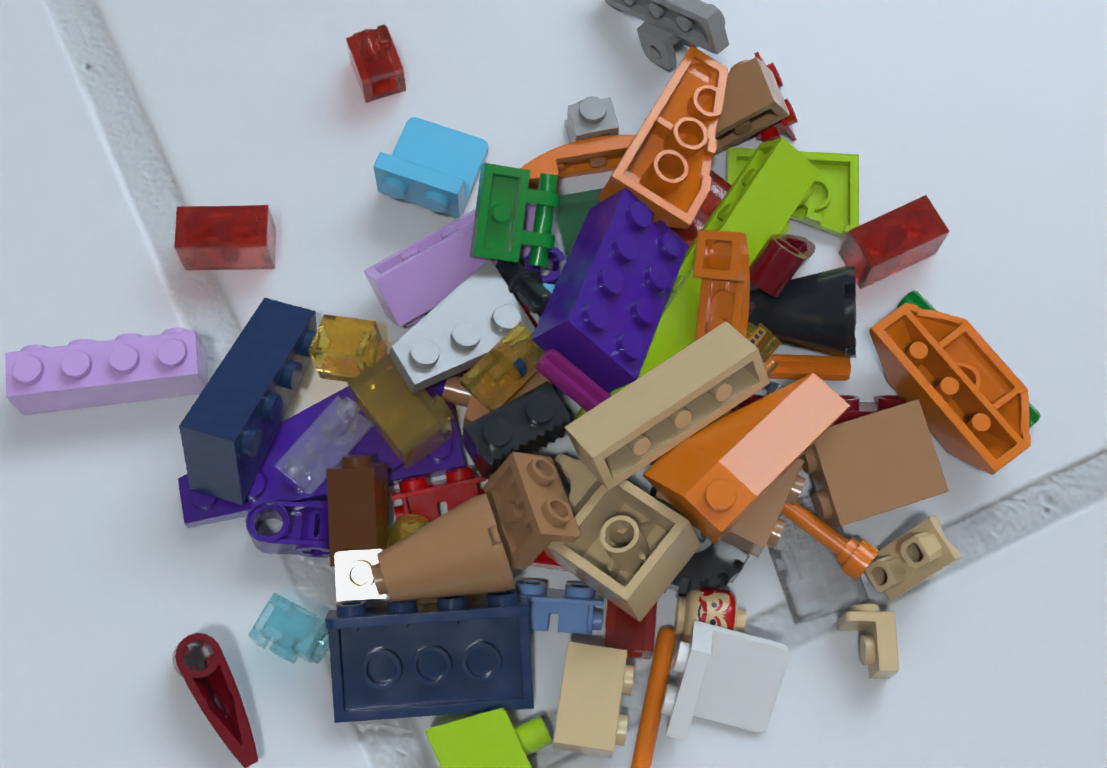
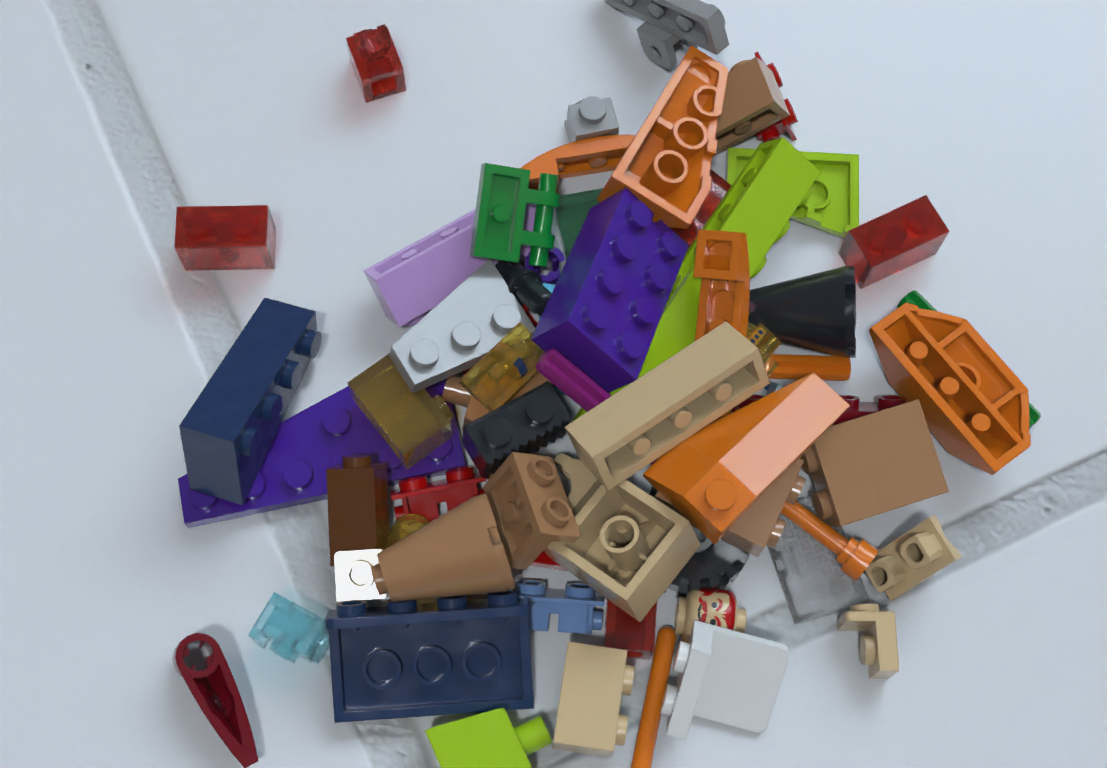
(106, 371): lavender brick -> none
(298, 529): dark purple piece -> none
(324, 444): clear hinge -> none
(346, 347): clear yellow brick -> none
(431, 167): medium azure bracket -> none
(779, 262): dark red piece -> none

